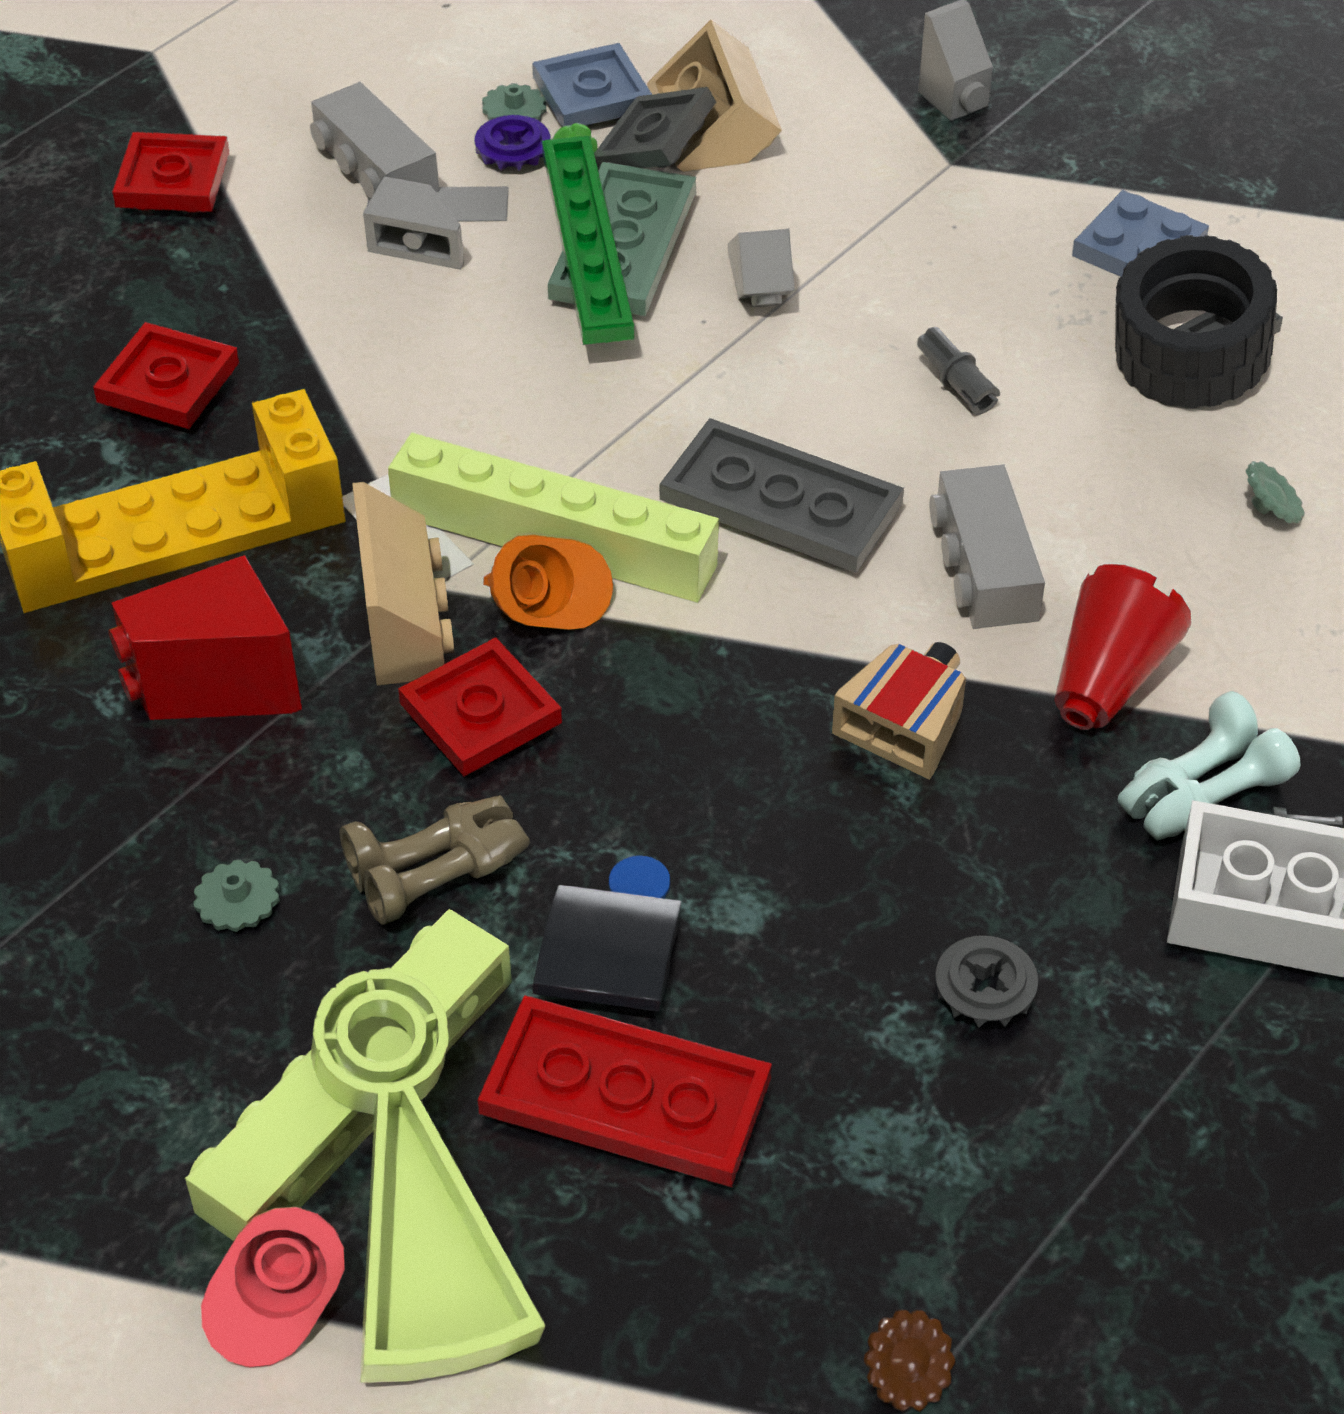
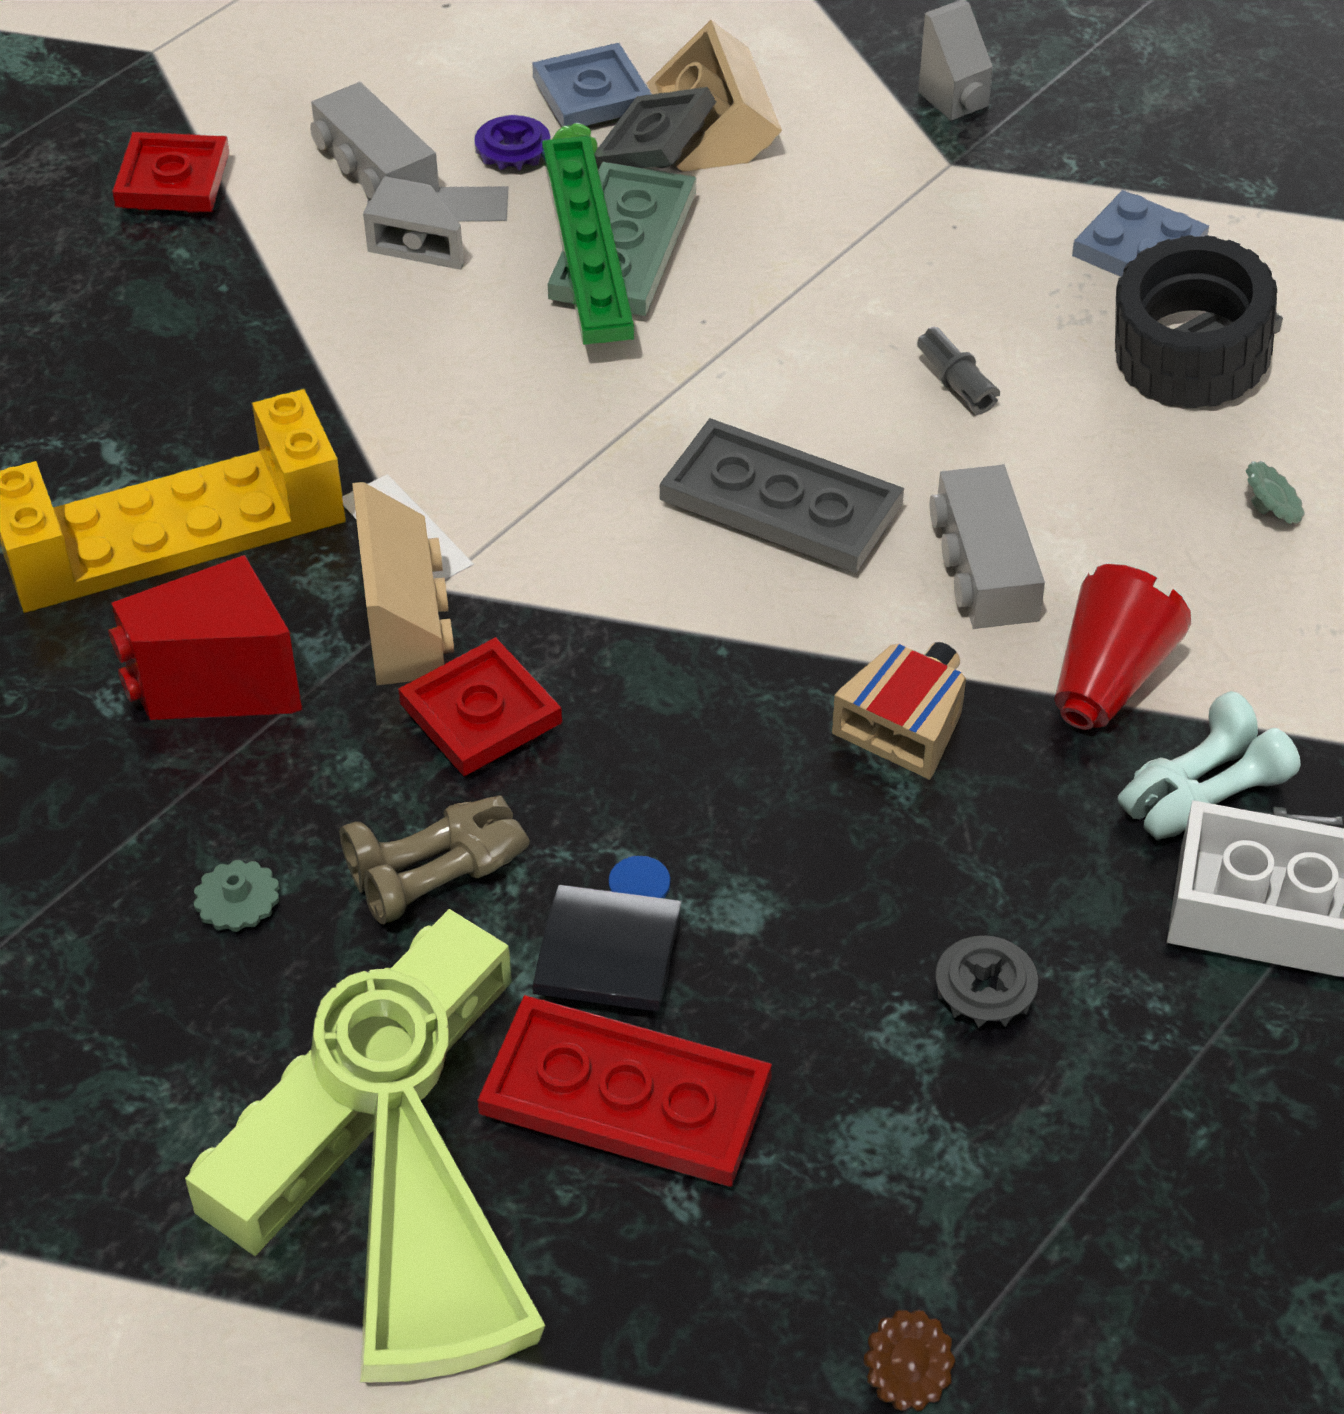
(166, 375): red plate -> none
(272, 1286): coral piece -> none
(503, 499): yellowish green brick -> none
(514, 101): sand green piece -> none
(550, 582): orange piece -> none
(762, 266): light grey slope -> none

